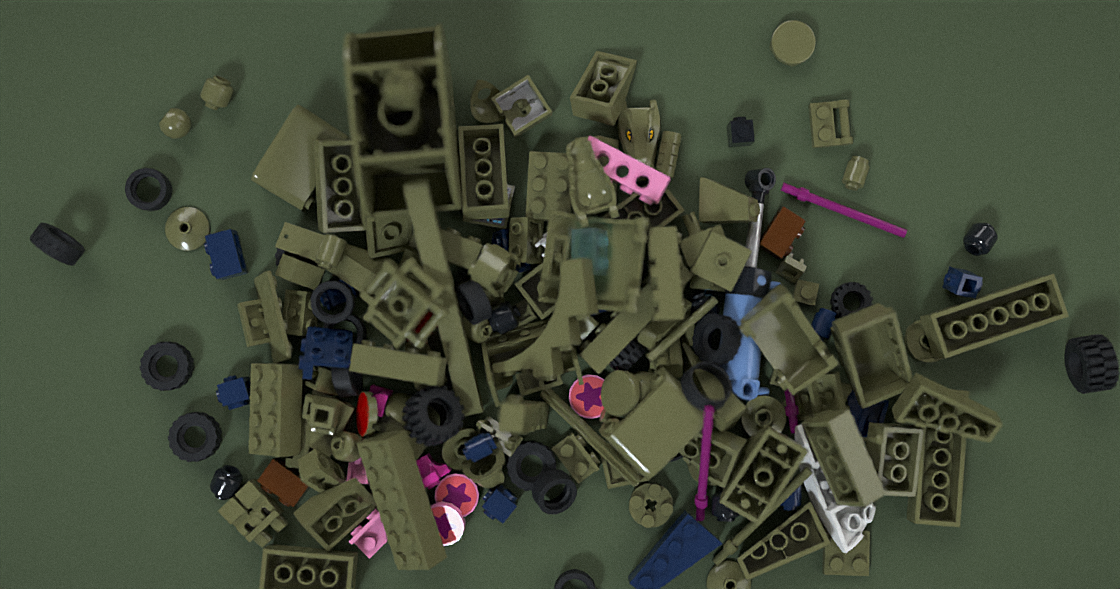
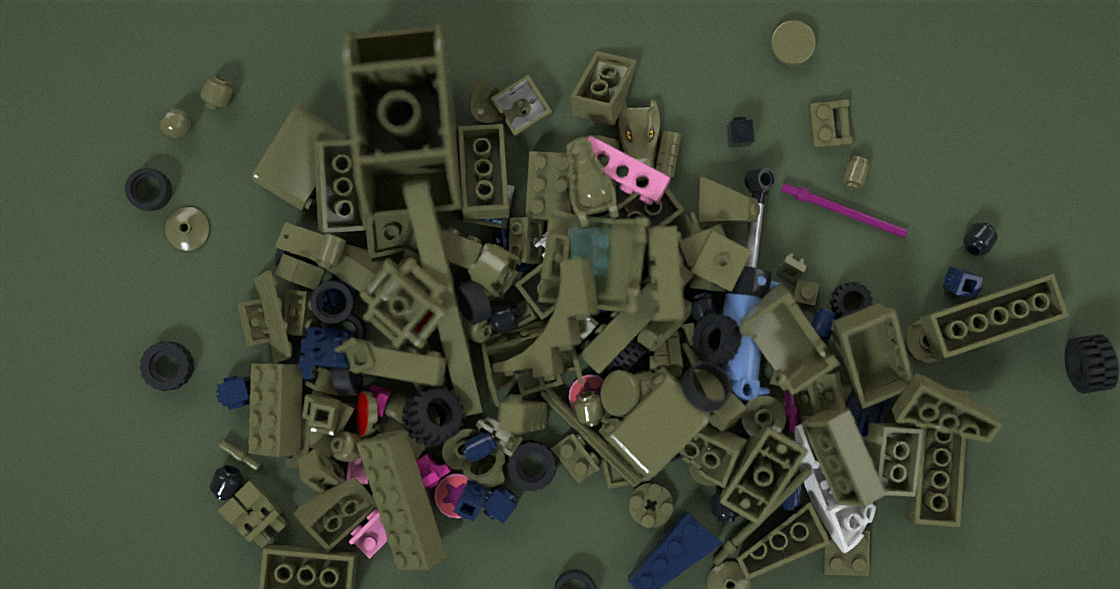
(57, 244): black tyre -> none
(177, 434): black tyre -> none
(225, 254): dark blue brick -> none
(239, 455): none -> olive bar
(283, 482): reddish brown brick -> none
(351, 348): none -> olive bracket
(402, 88): olive brick -> none
(448, 521): tile -> none
(470, 500): none -> dark blue brick
(547, 481): black tyre -> none
(589, 408): none -> olive head
(681, 329): olive bar -> none
(701, 498): magenta bar -> none
(781, 233): reddish brown brick -> none

